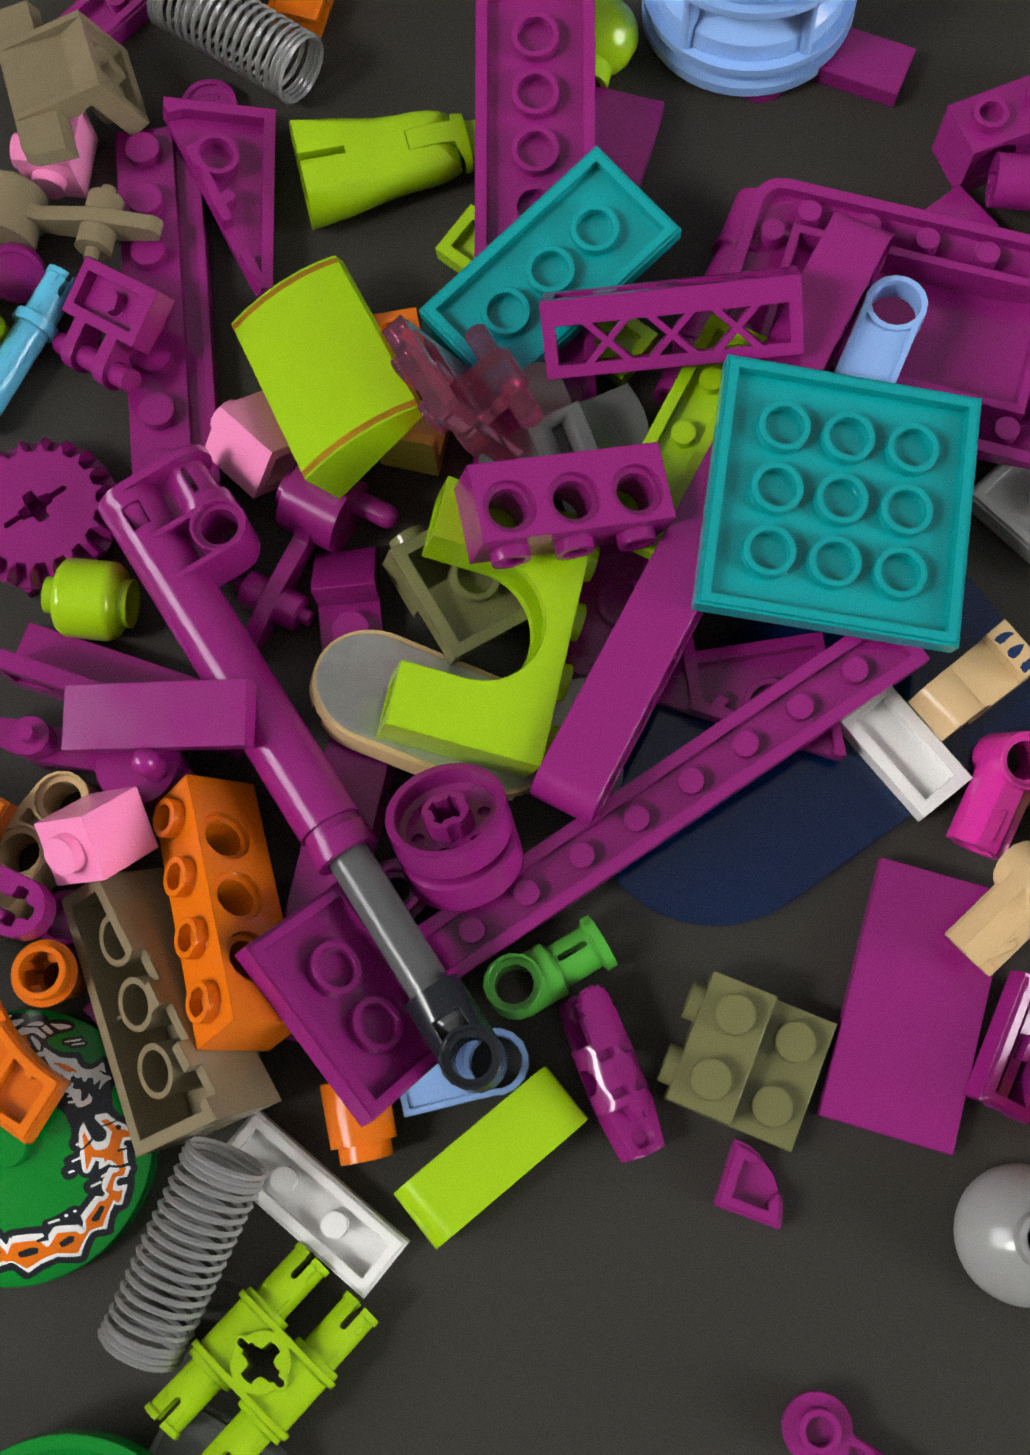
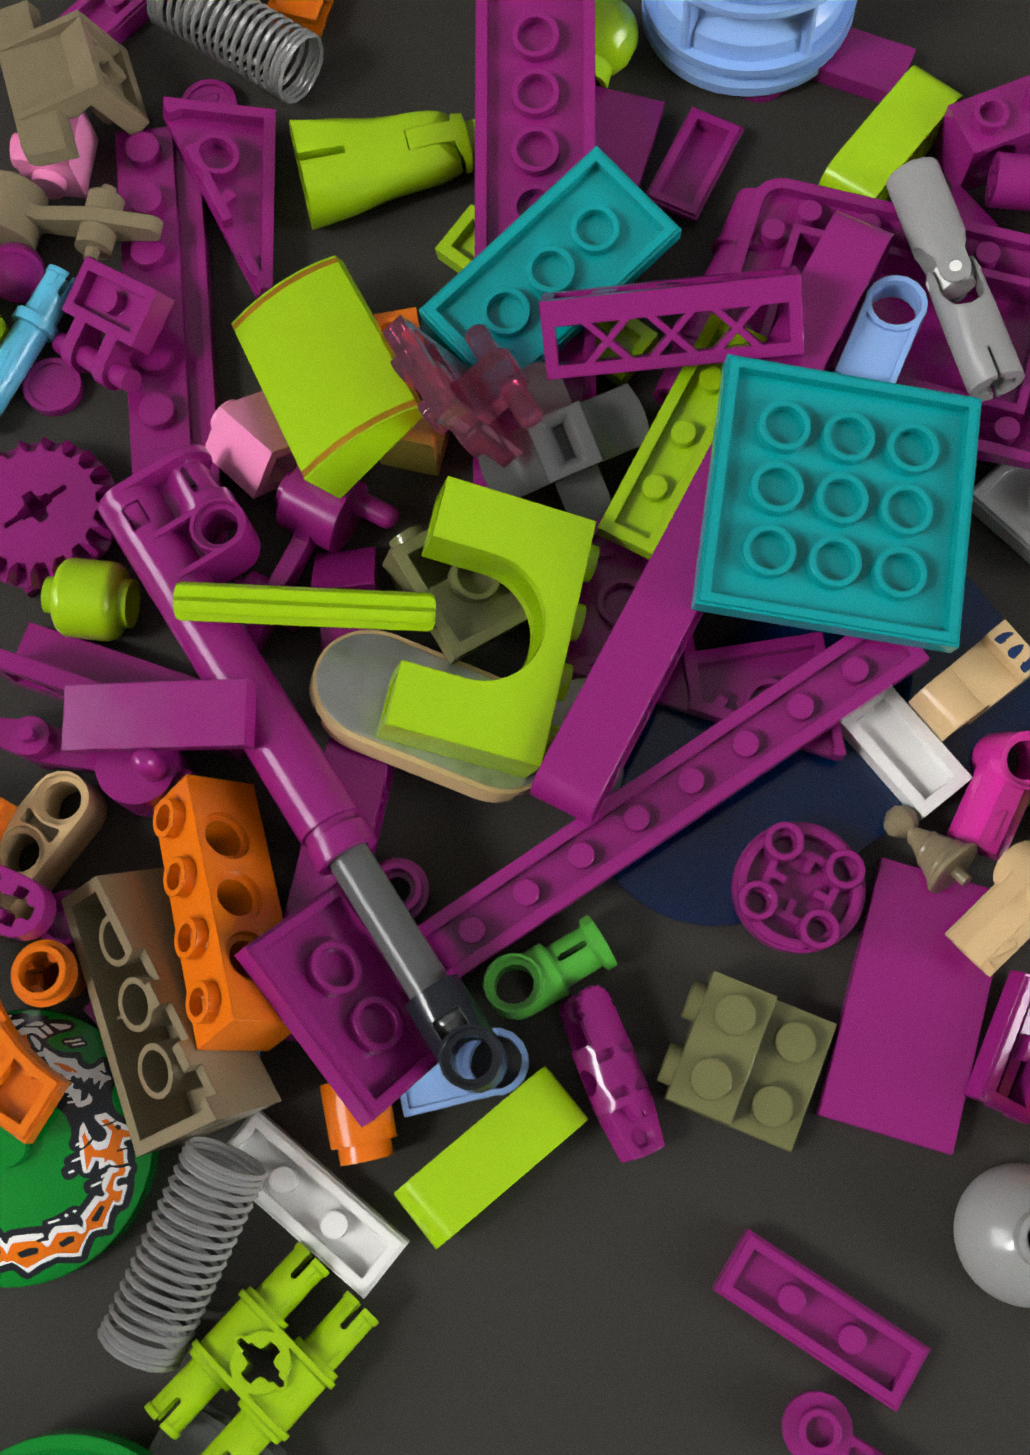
(53, 387): none -> magenta piece
(96, 836): bright pink brick -> none
(304, 606): none -> lime axle
(454, 836): magenta wheel -> none
(580, 478): magenta brick -> none
(694, 164): none -> magenta tile
(749, 1187): magenta tile -> none
(798, 888): none -> magenta tile
(821, 1319): none -> magenta tile
(892, 135): none -> lime beam
(938, 245): none -> light grey piece
(939, 856): none -> dark tan piece

